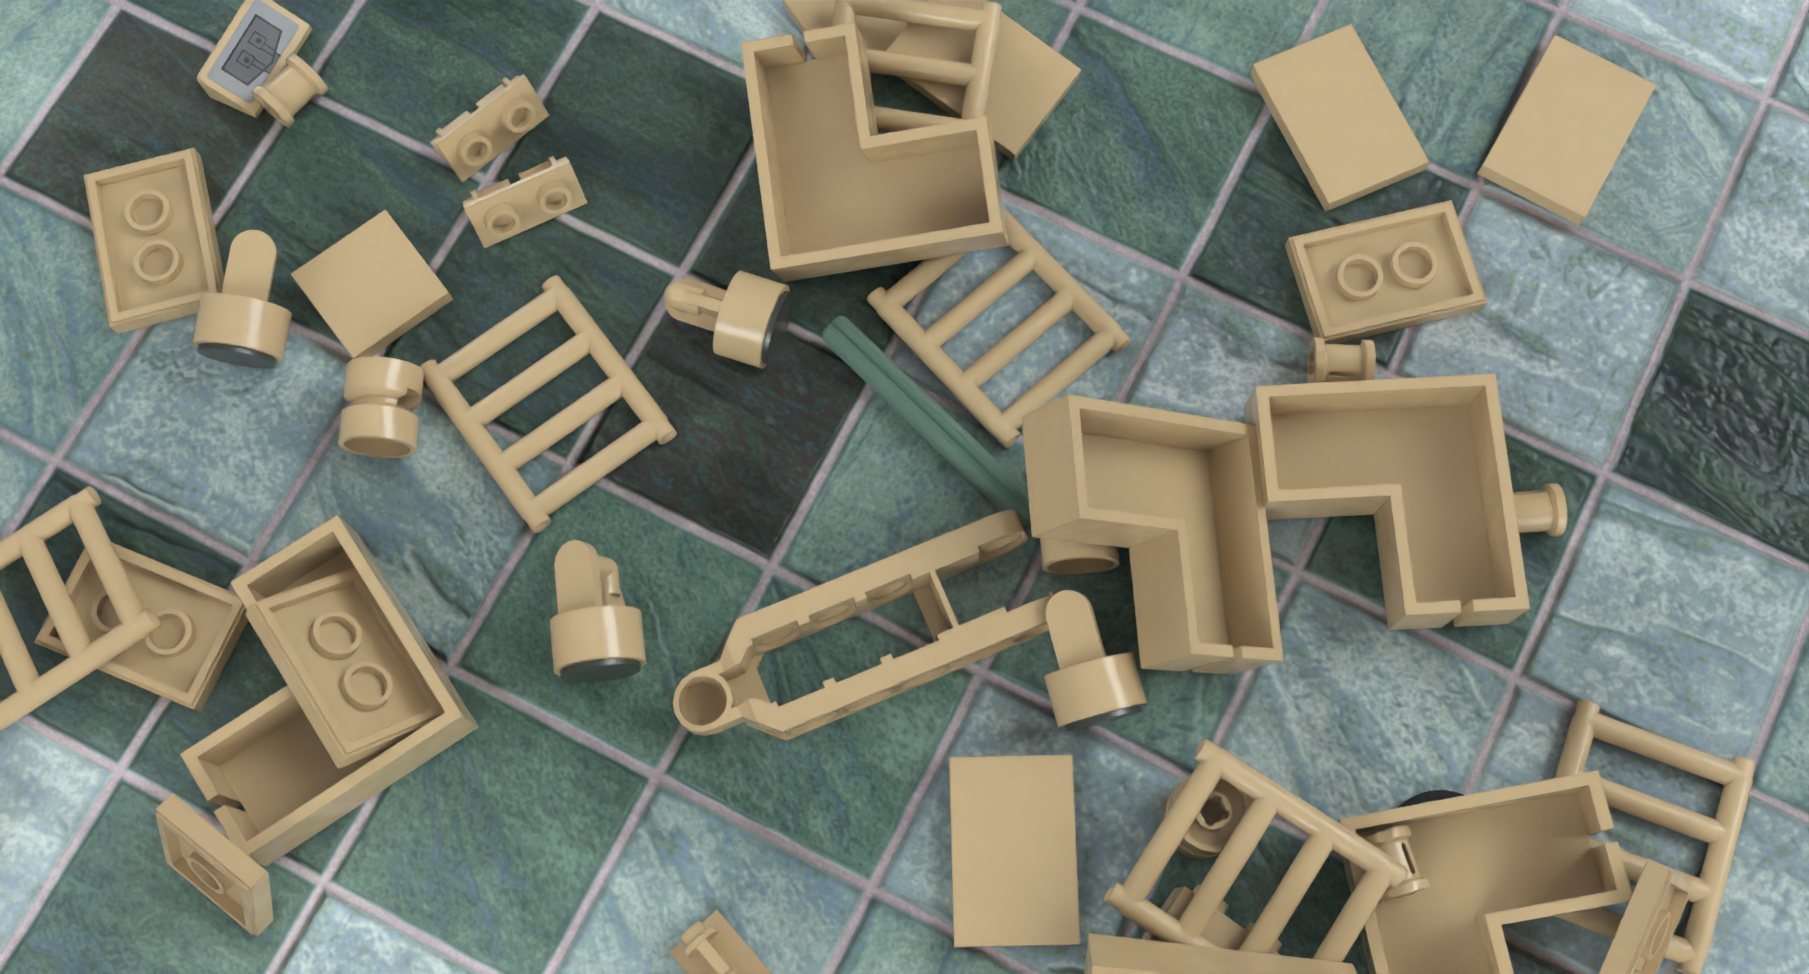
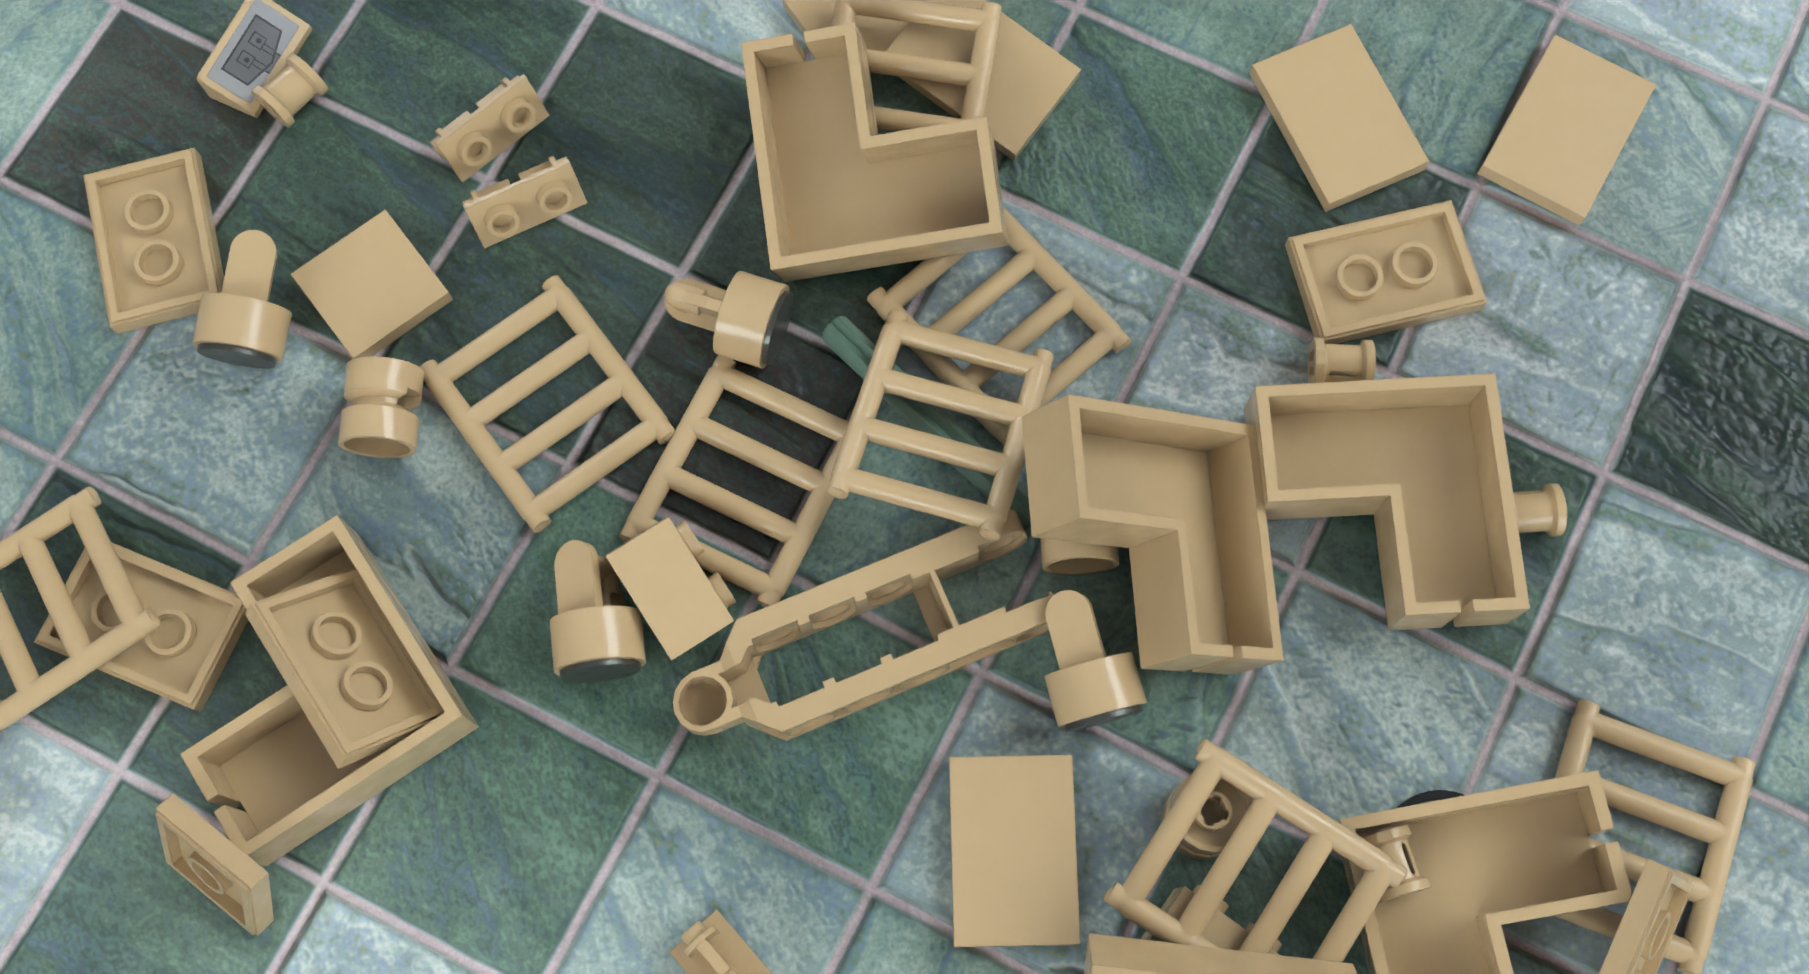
(671, 586): none -> tan brick
(697, 425): none -> tan bar
(866, 428): none -> tan bar

